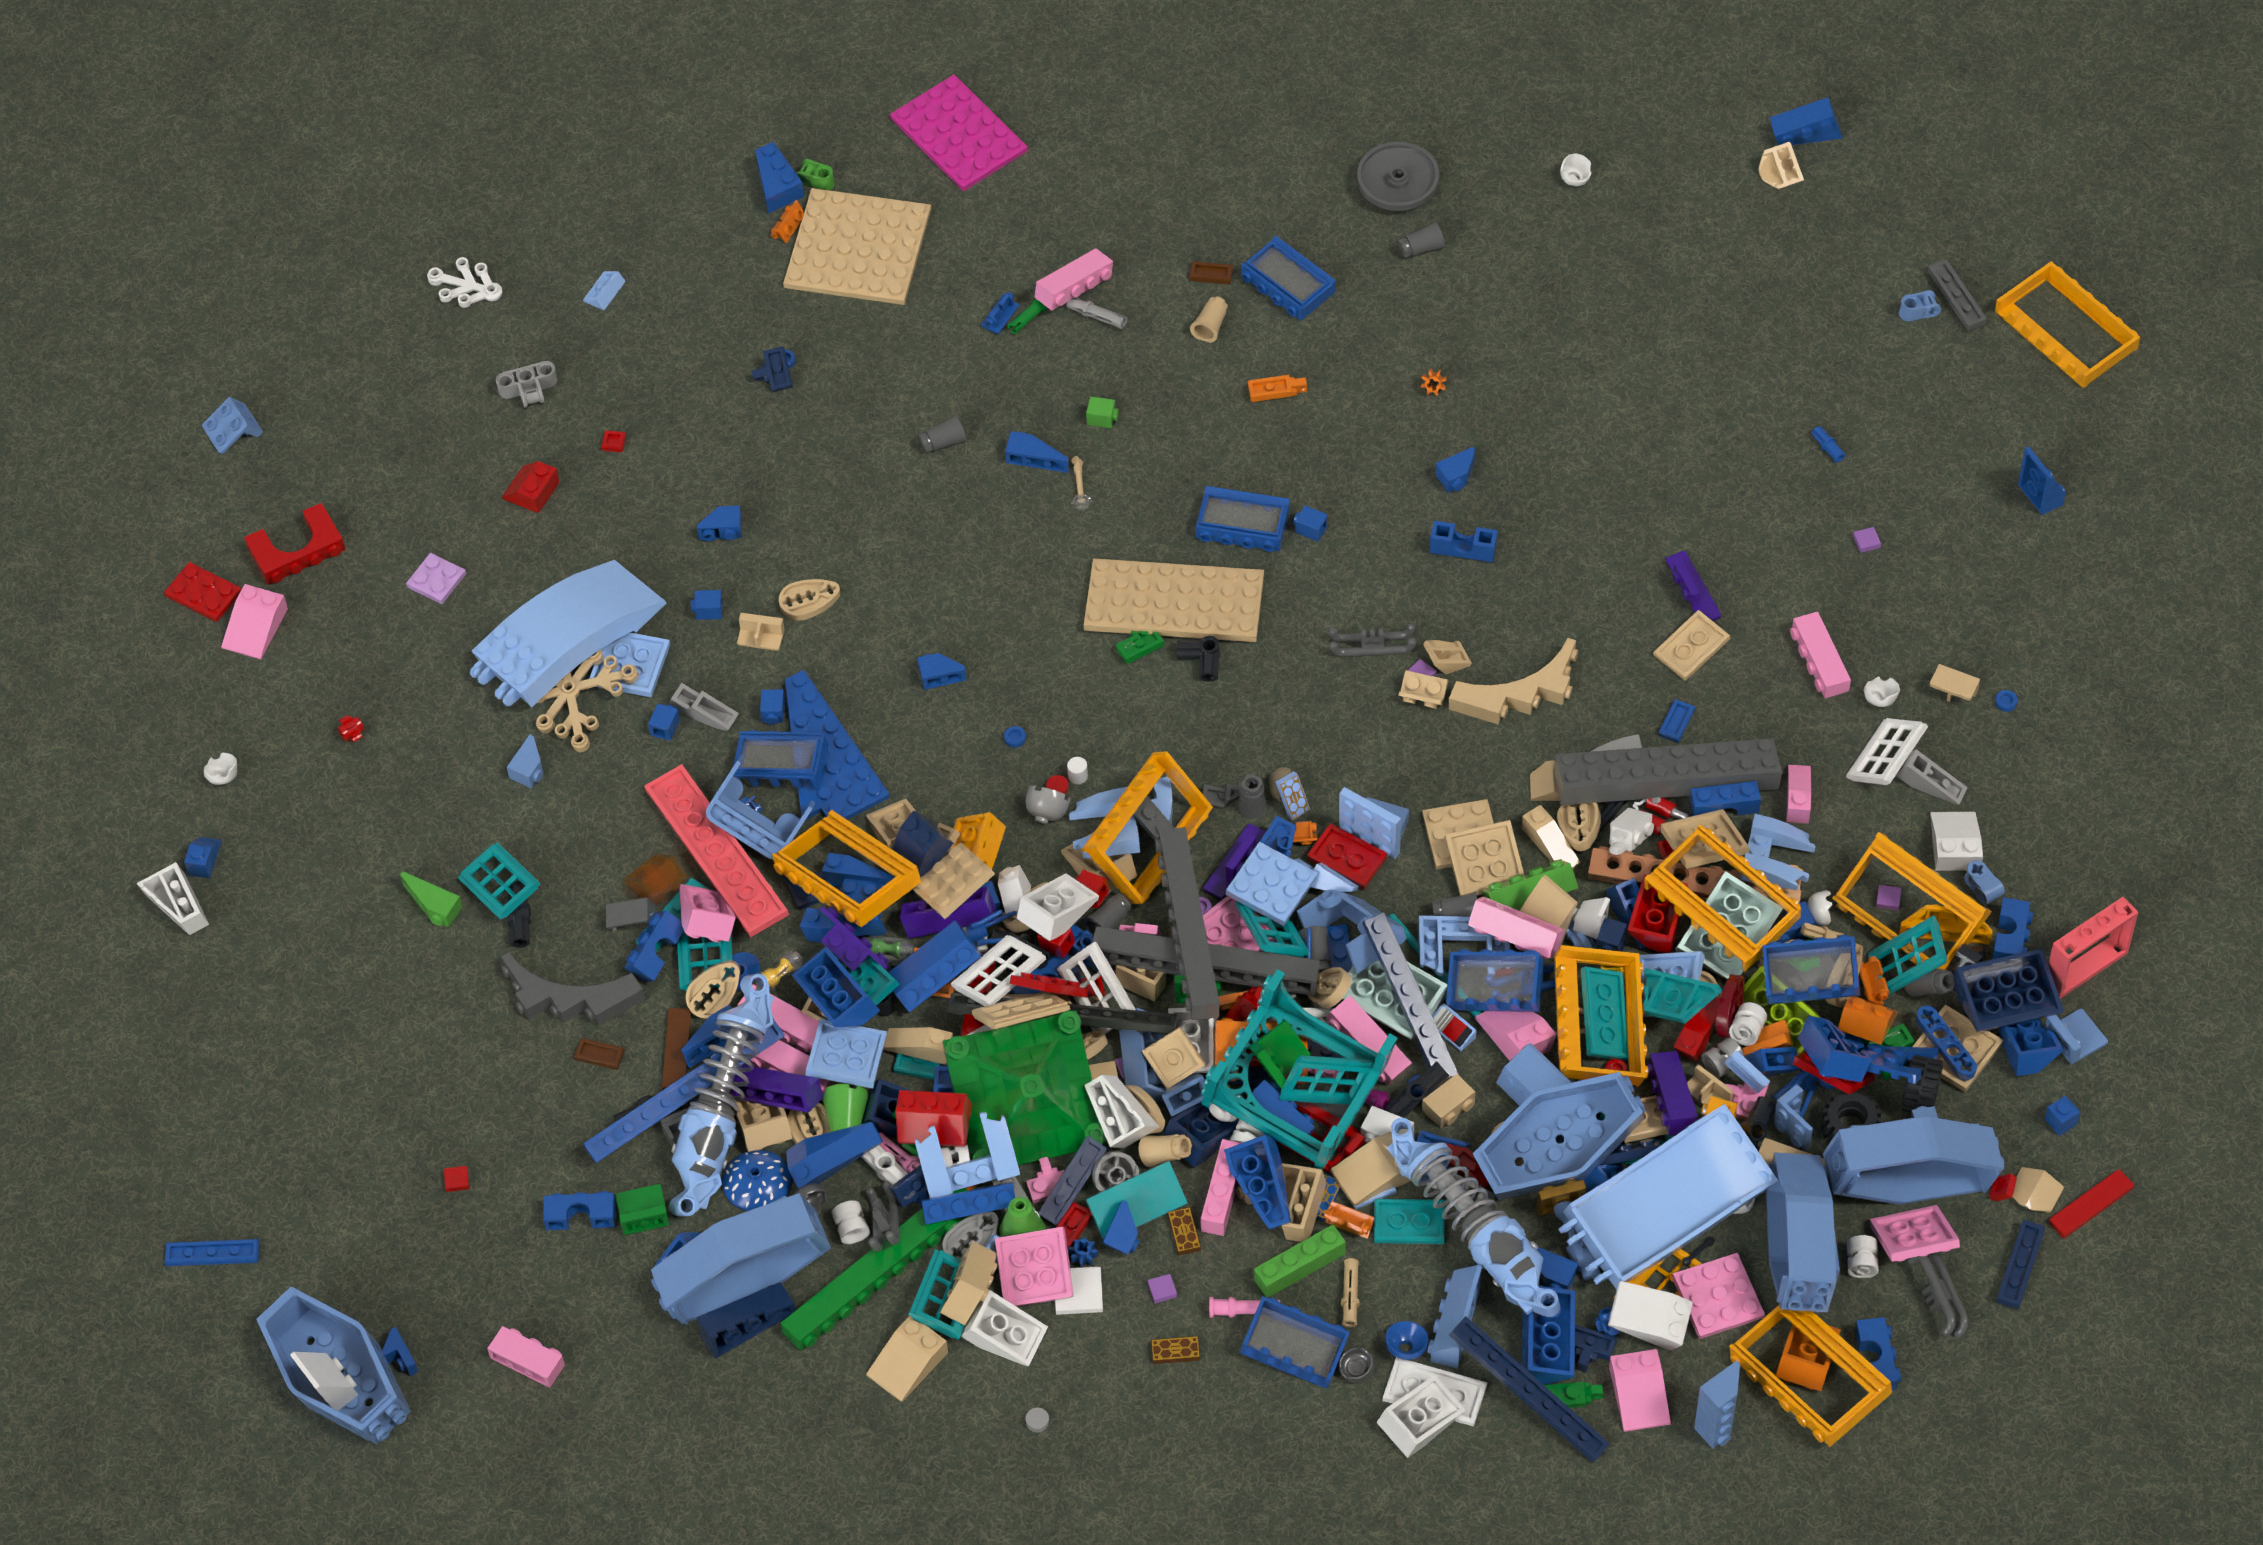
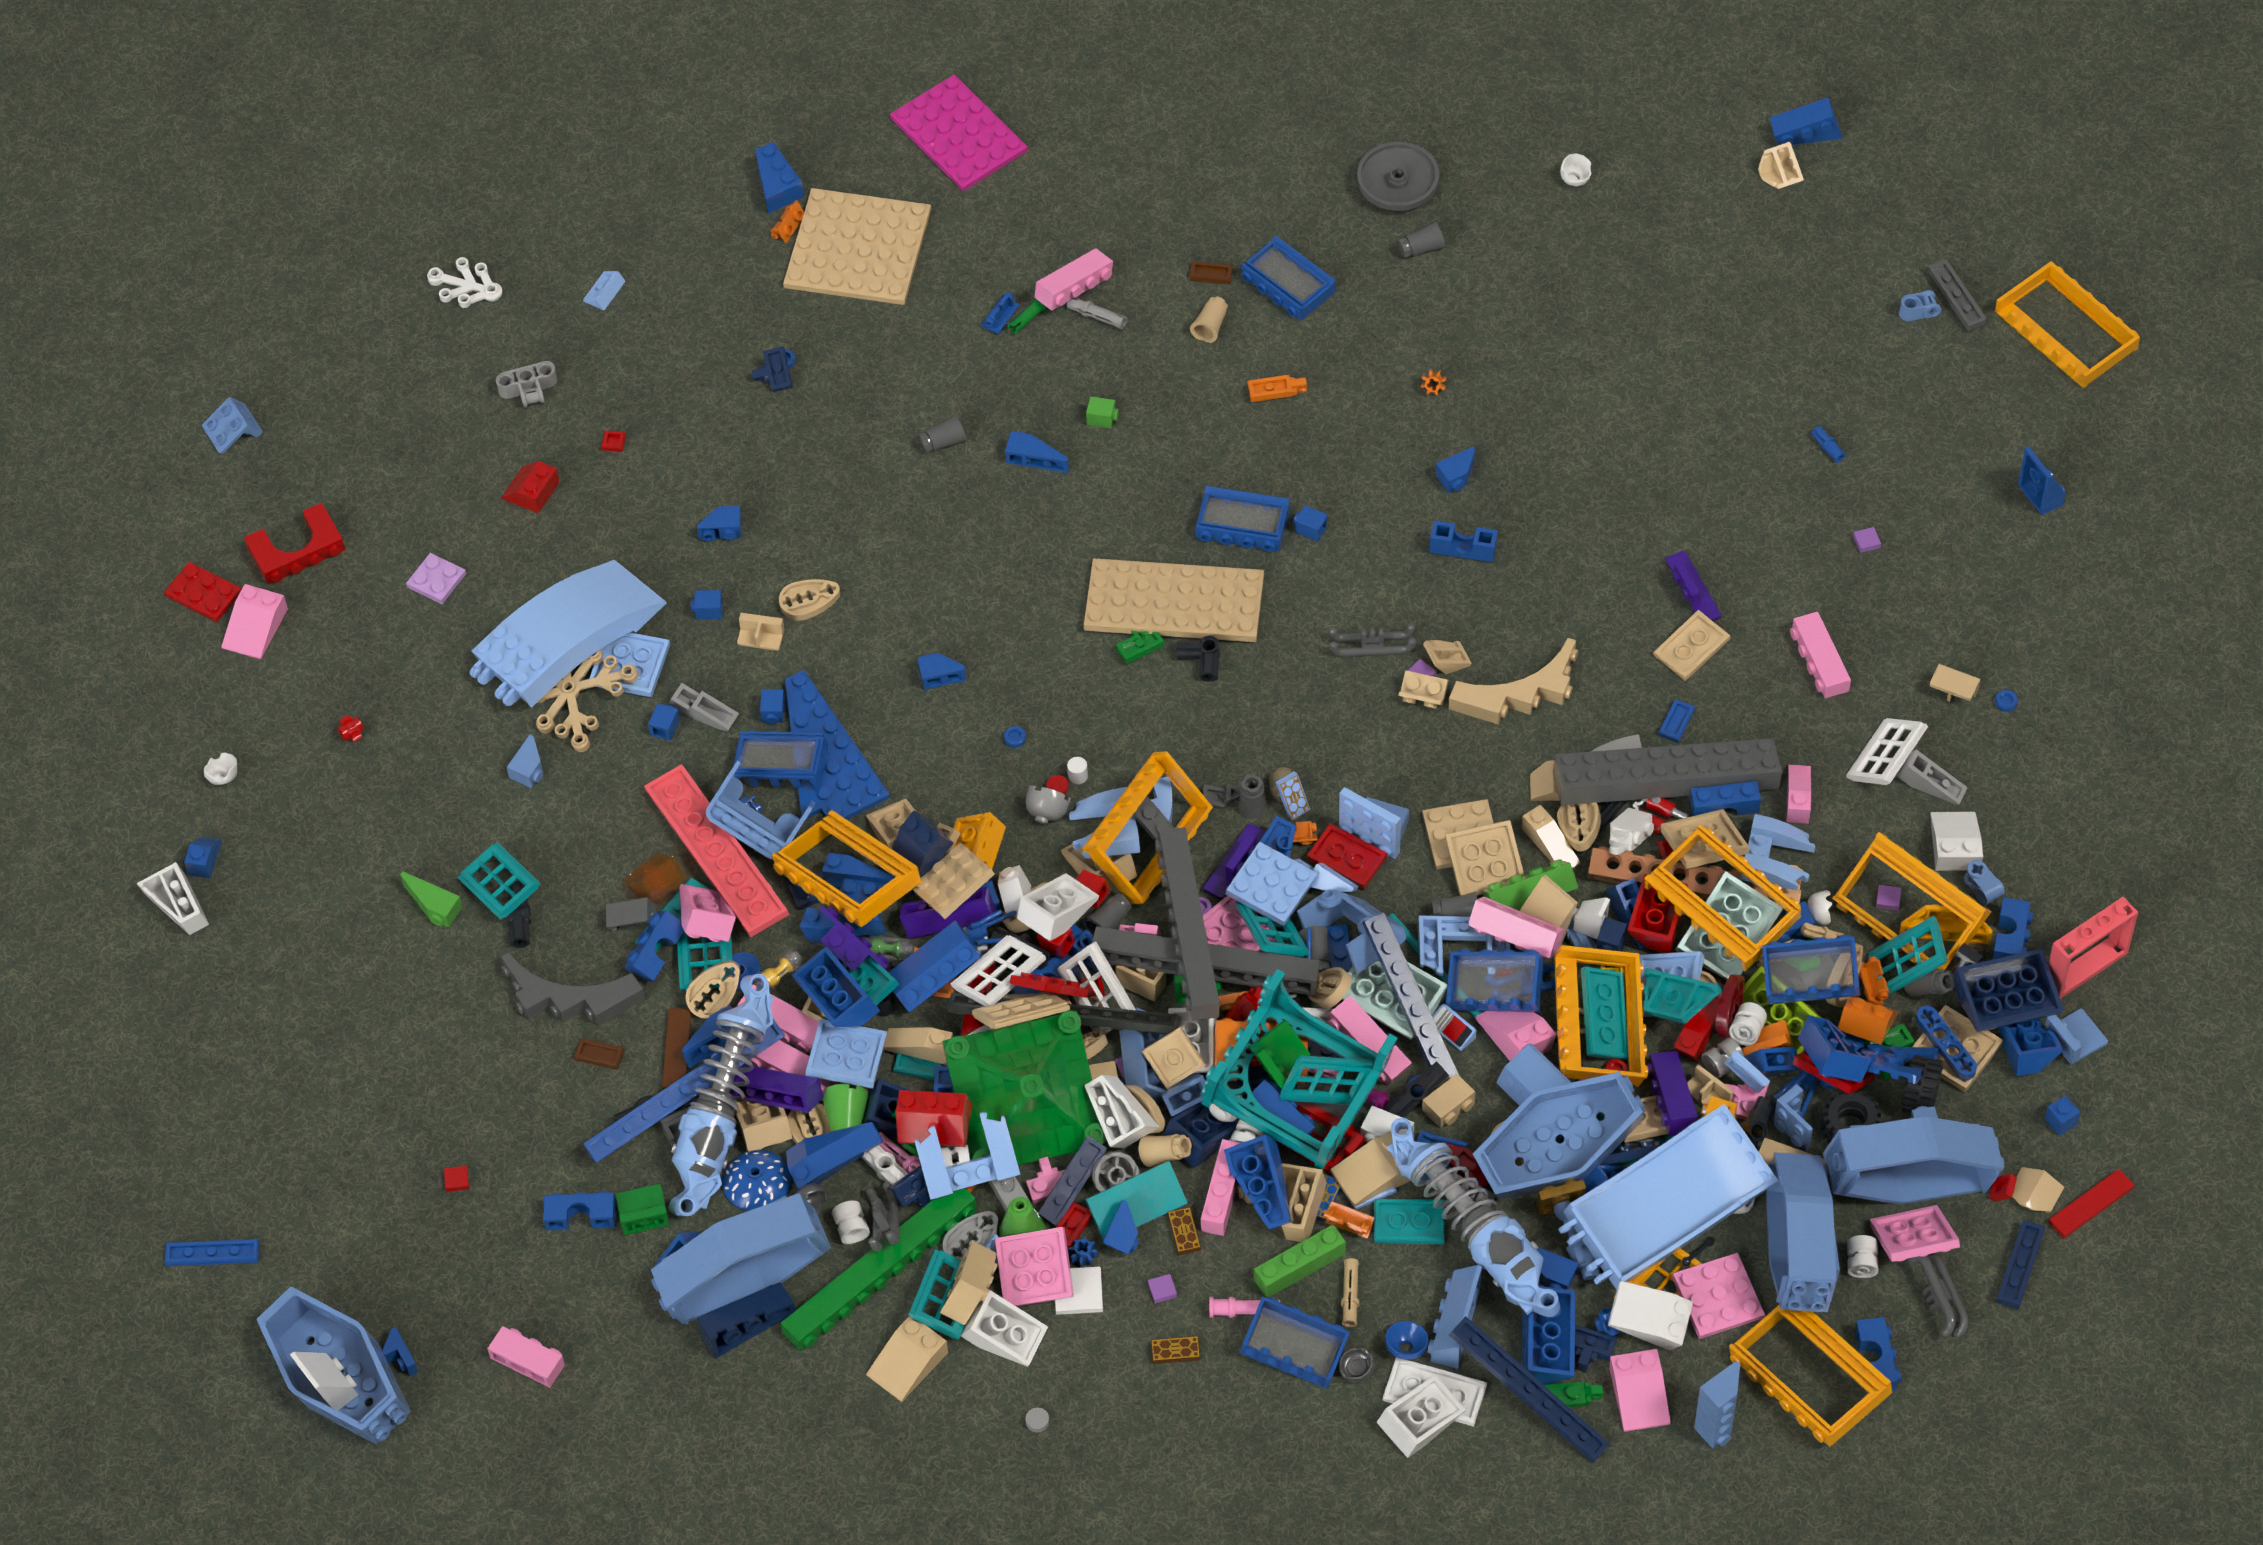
(816, 175): bright green piece -> none
(967, 1203): blue plate -> none
(1081, 500): piece -> none
(1803, 1361): orange slope -> none
(1887, 690): white hair -> none

